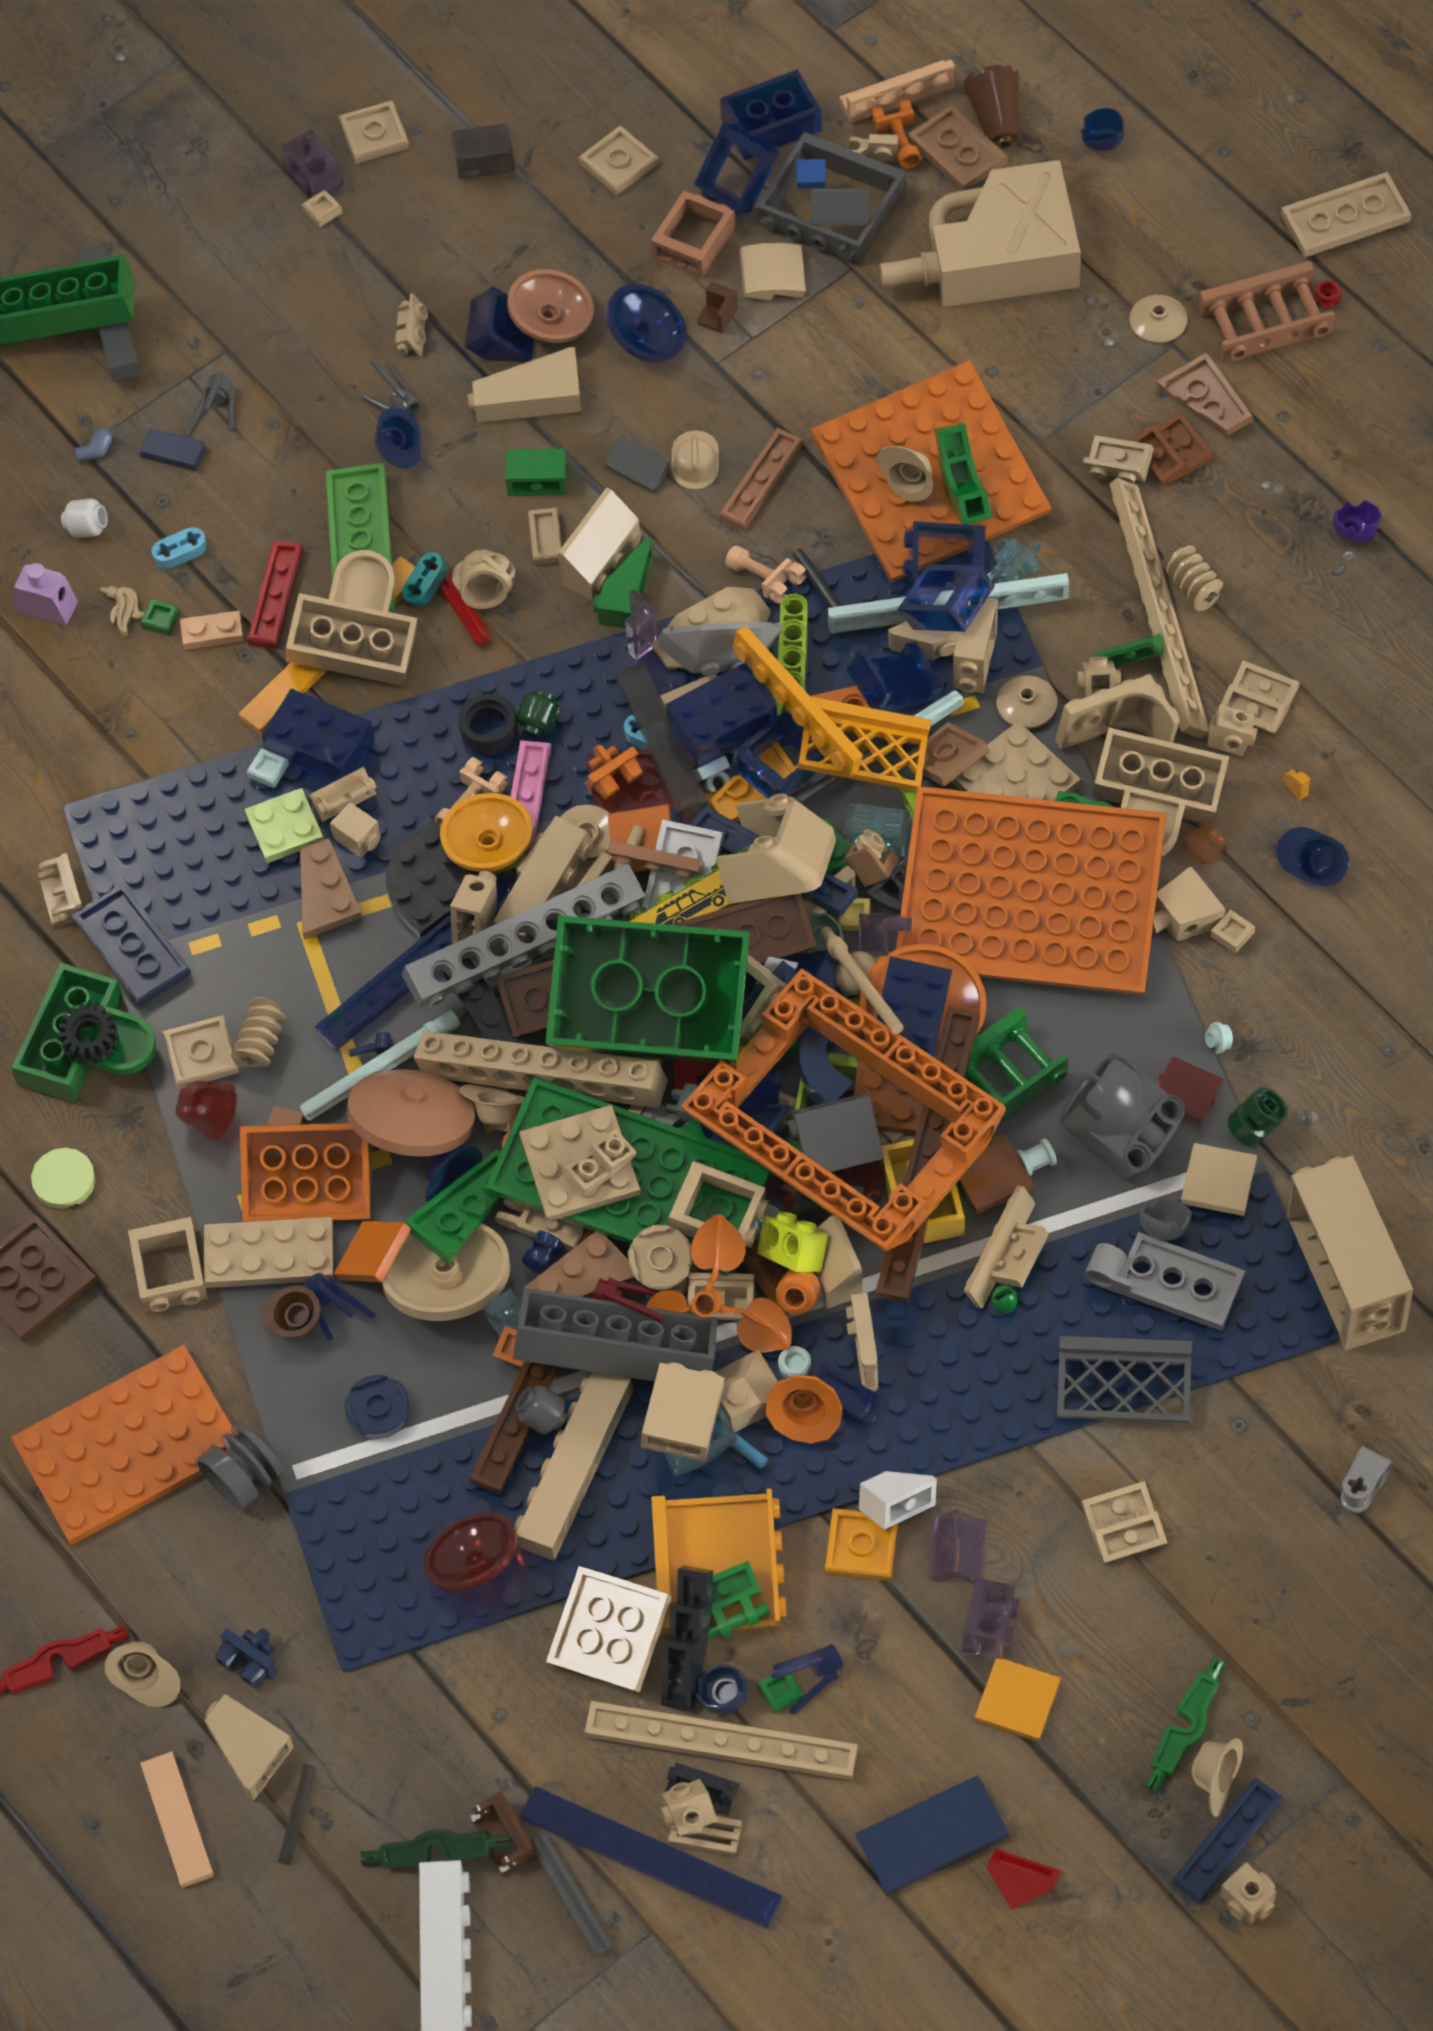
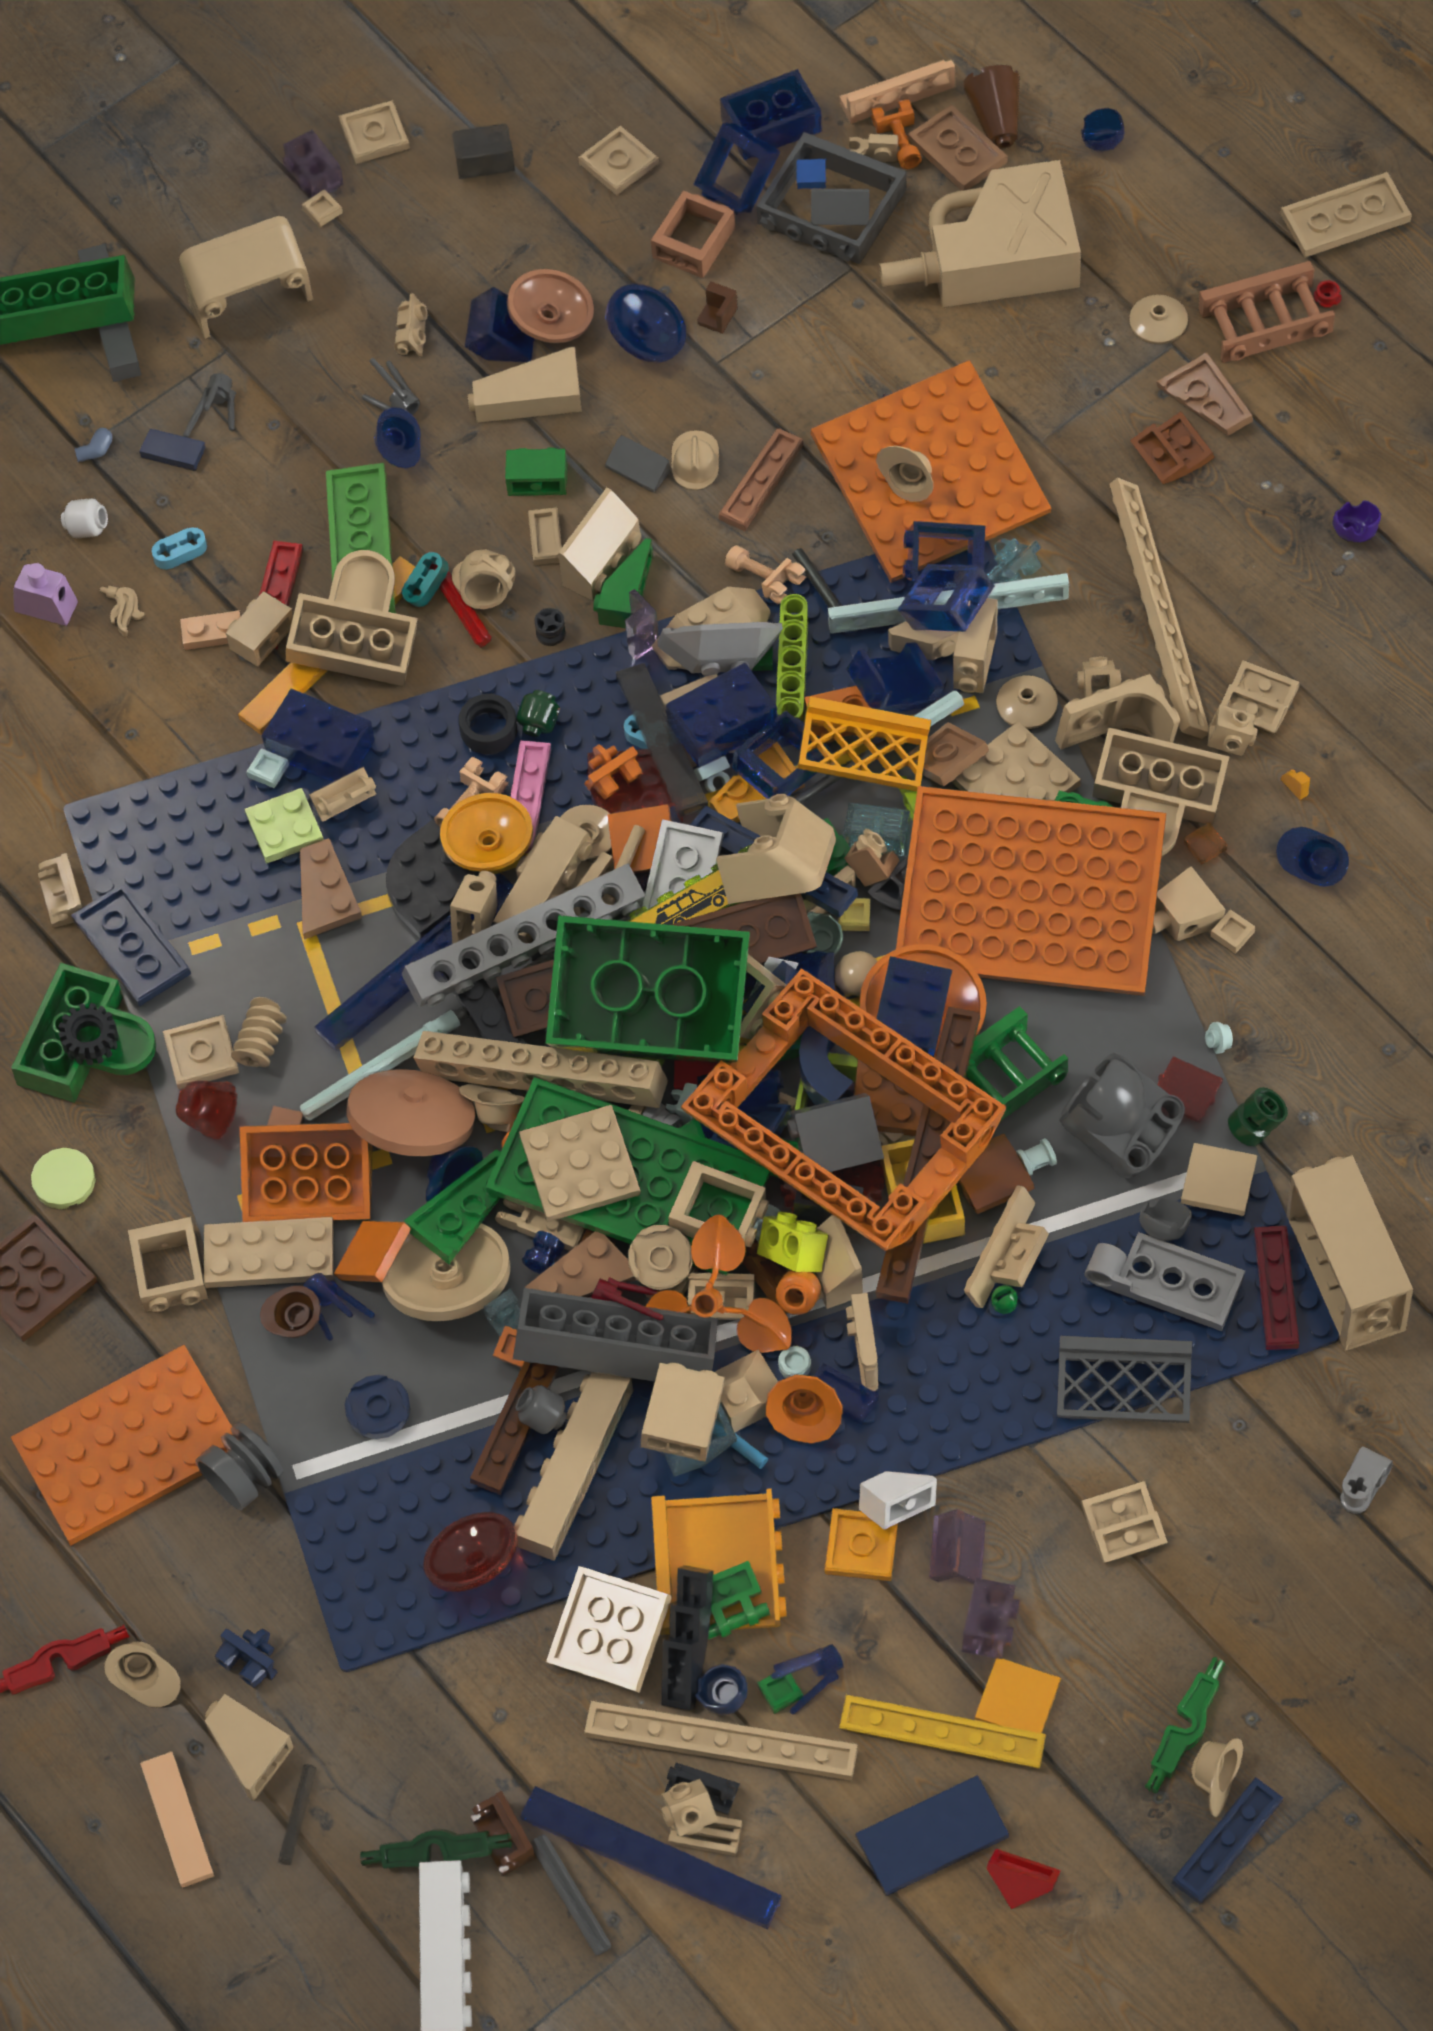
(160, 617): green tile -> none
(240, 263): none -> tan windscreen
(259, 628): none -> tan brick
(355, 830): tan brick -> none
(382, 1043): dark blue hand -> none
(546, 620): none -> black wheel
(600, 1163): tan slope -> none
(656, 859): nougat plate -> none
(772, 270): tan slope -> none
(797, 701): light orange plate -> none
(839, 950): tan bar -> none
(875, 930): panel -> none
(943, 1731): none -> yellow tile
(959, 474): green arch -> none
(1118, 459): tan bracket -> none
(1134, 650): green slope -> none
(1193, 577): tan piece -> none
(1249, 1894): tan brick -> none
(1276, 1287): none -> dark red tile

